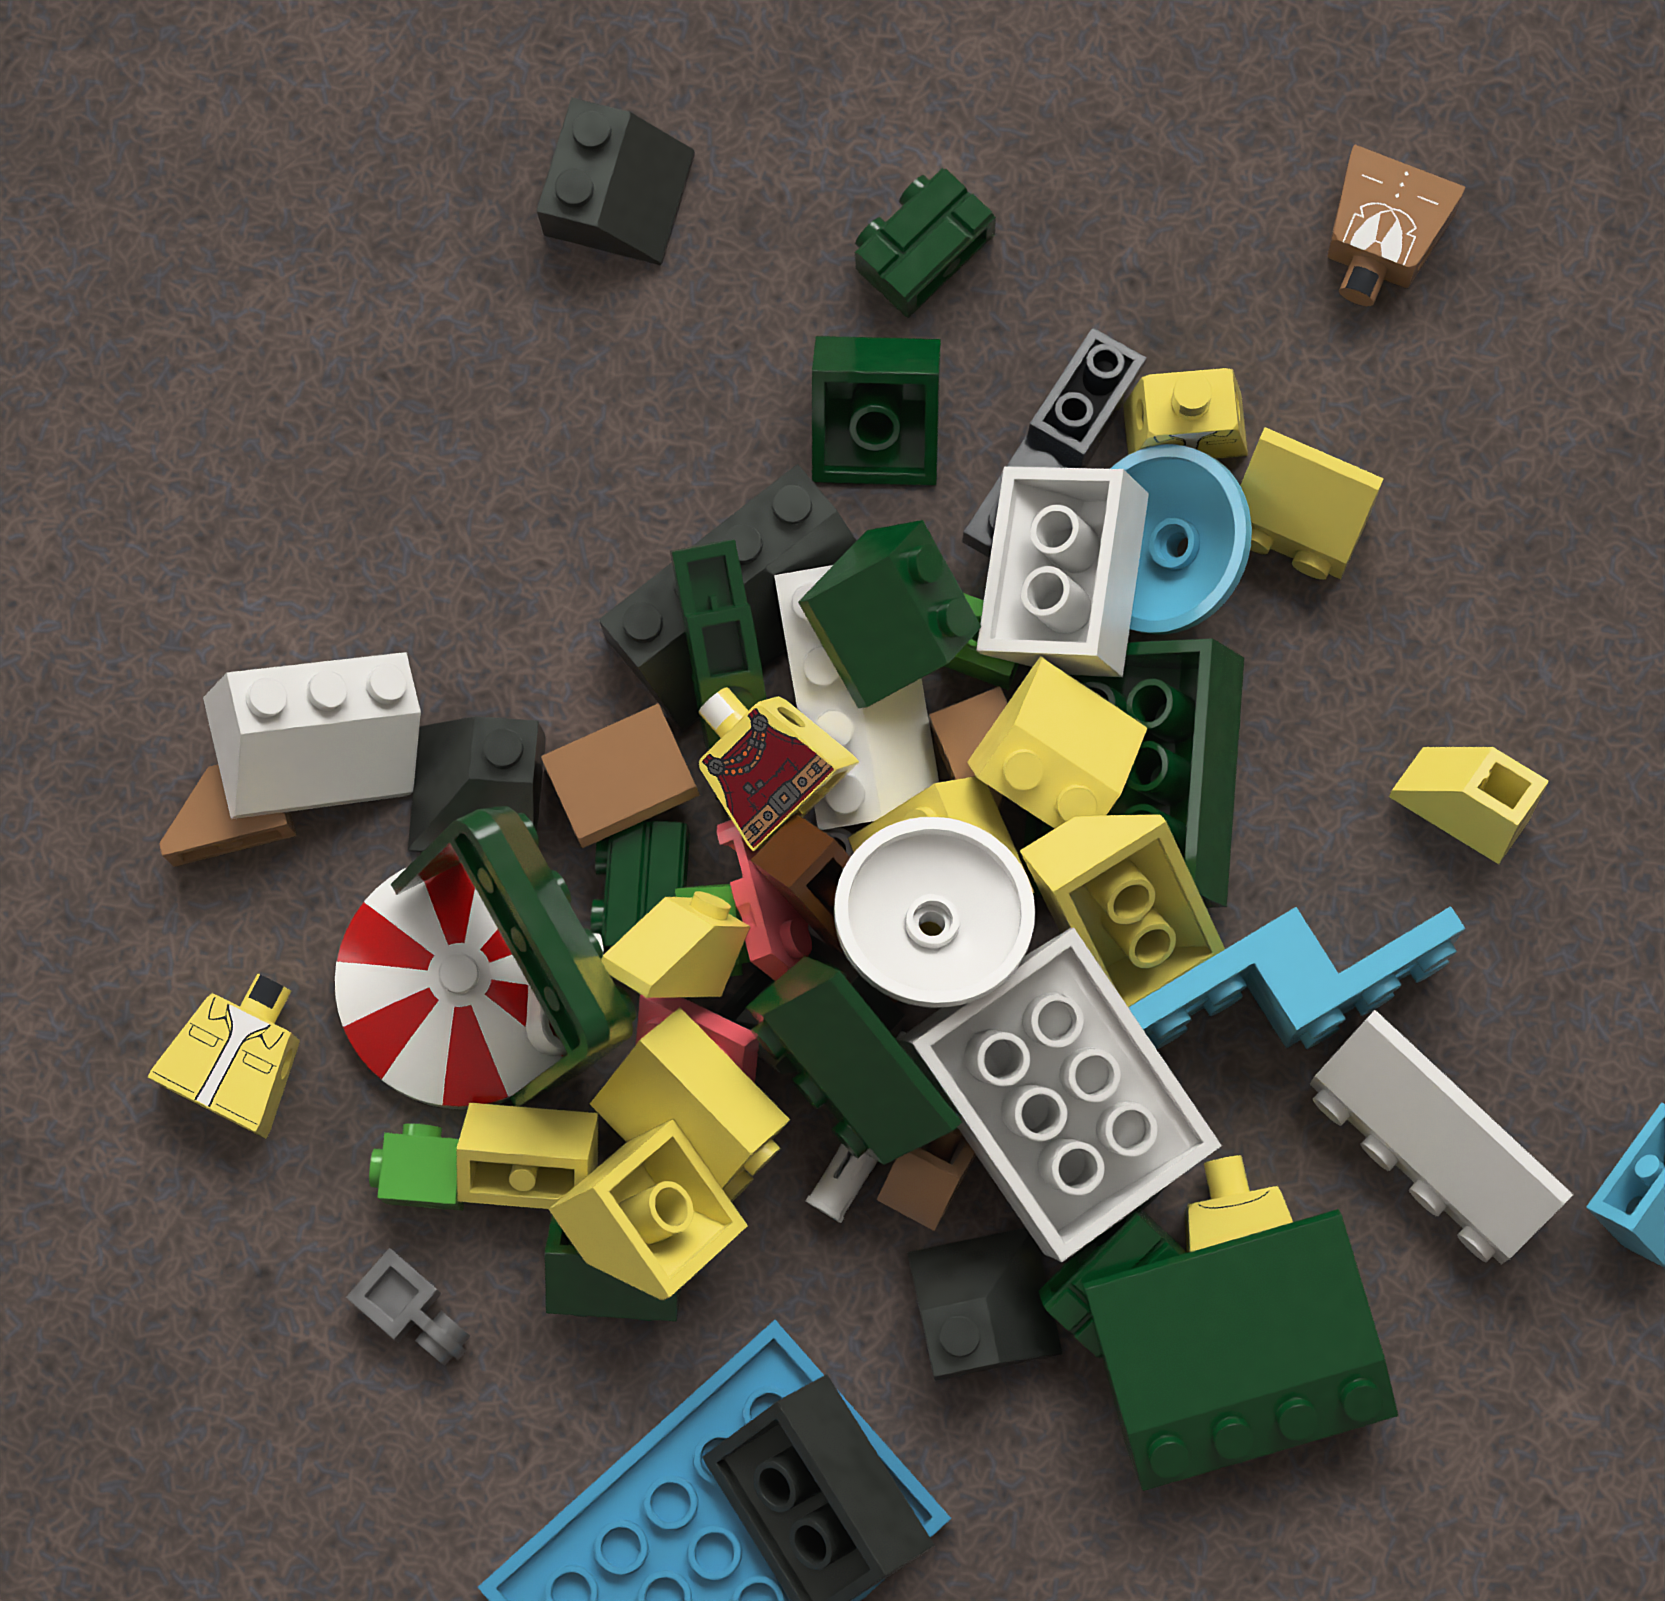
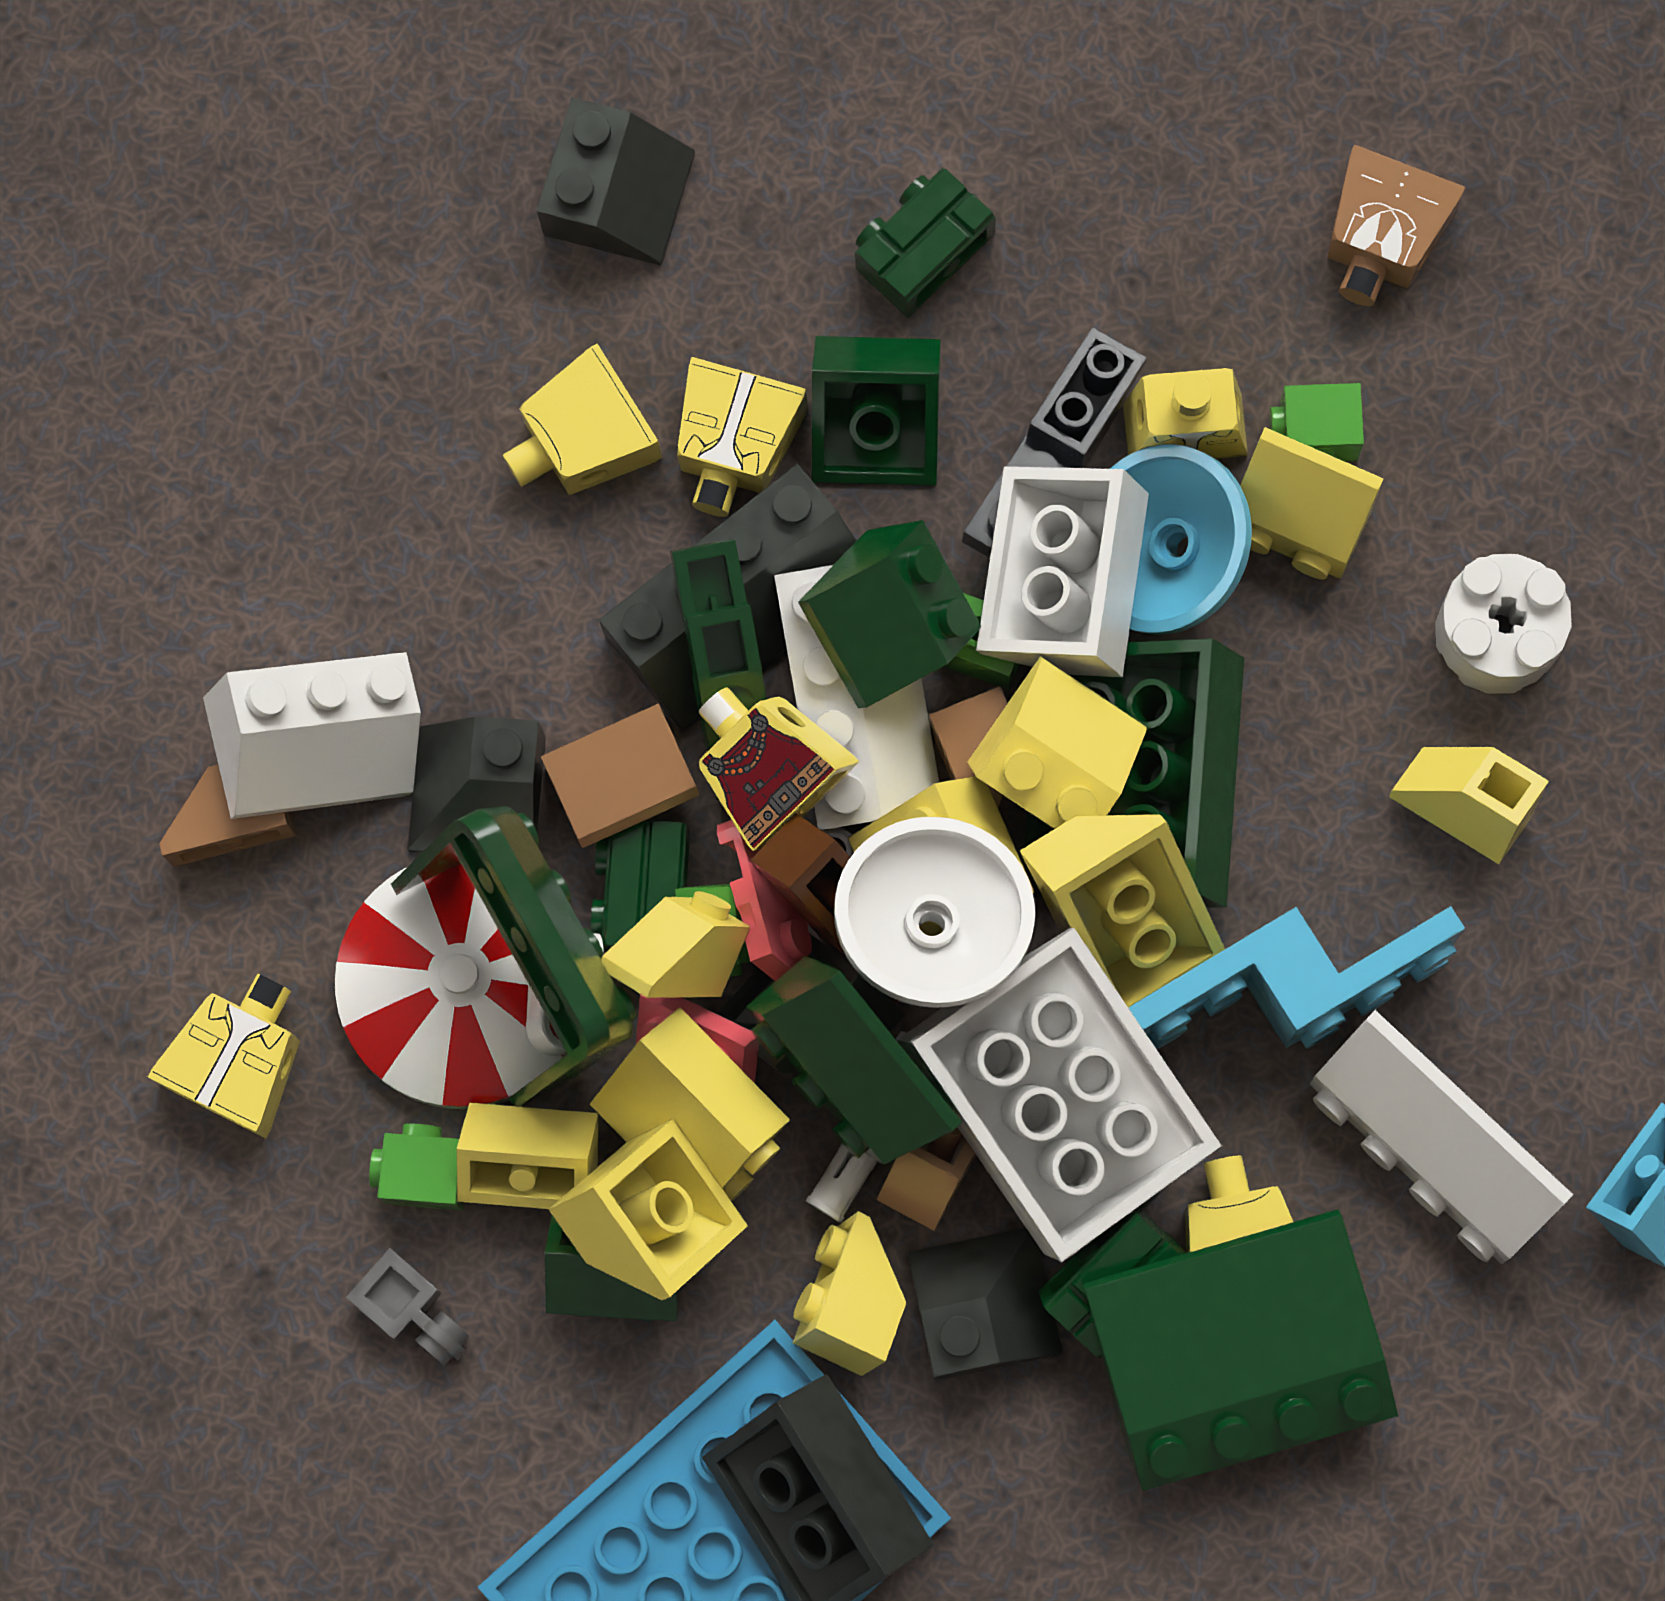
(583, 428): none -> light yellow torso
(735, 431): none -> light yellow torso
(854, 1301): none -> light yellow slope
(1322, 418): none -> bright green brick
(1532, 602): none -> white brick

